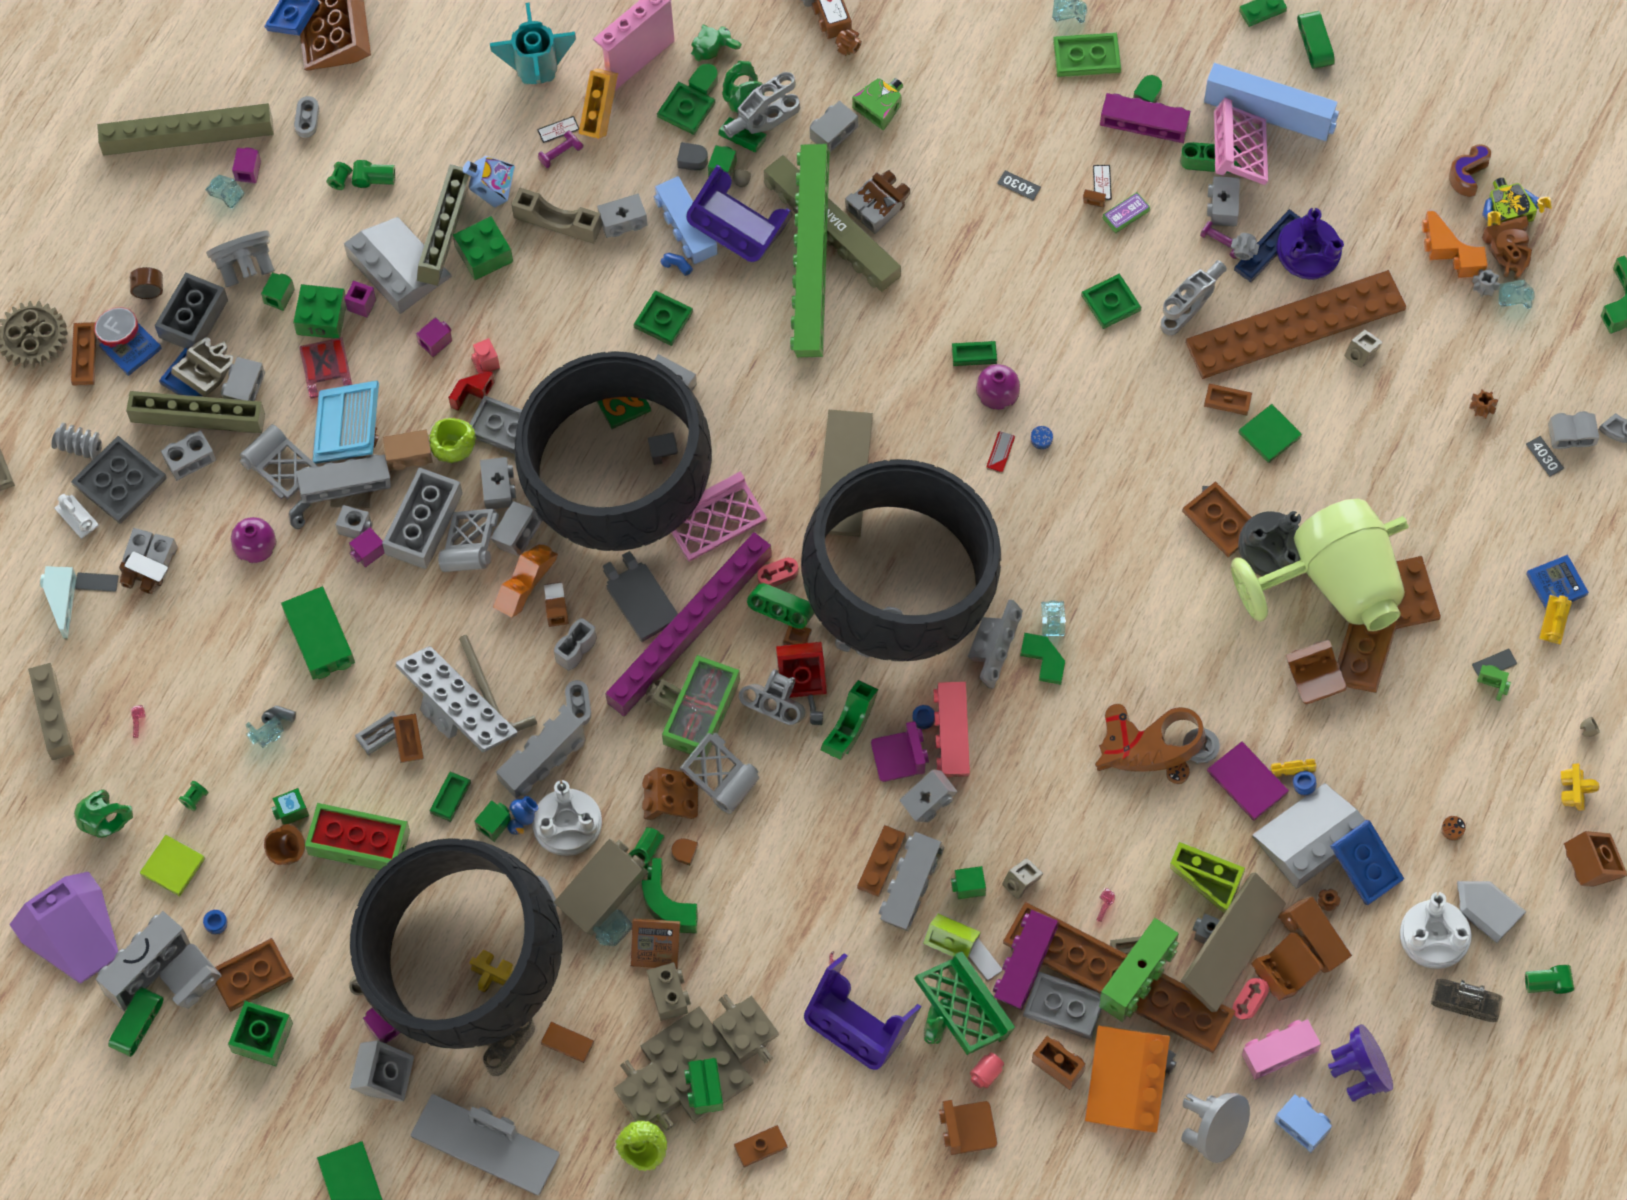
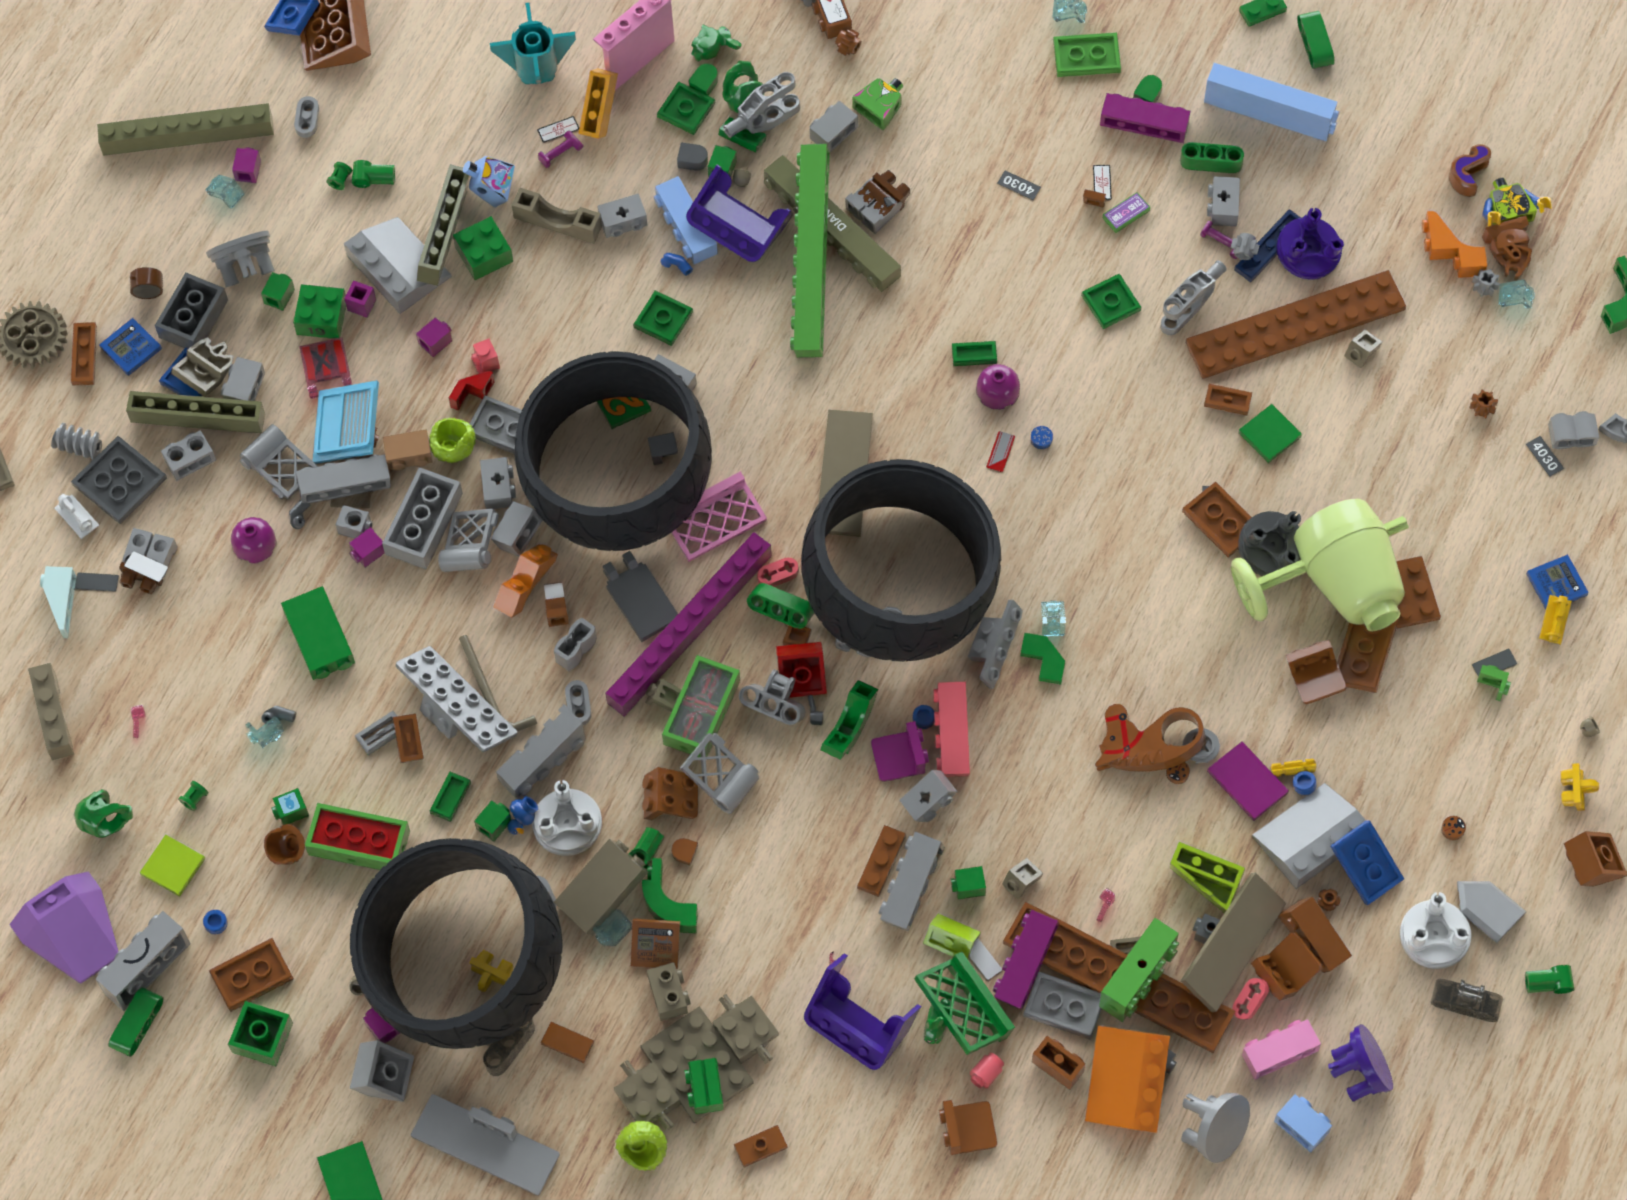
(116, 326): tile -> none
(189, 976): light grey bracket -> none
(1226, 139): bright pink fence -> none

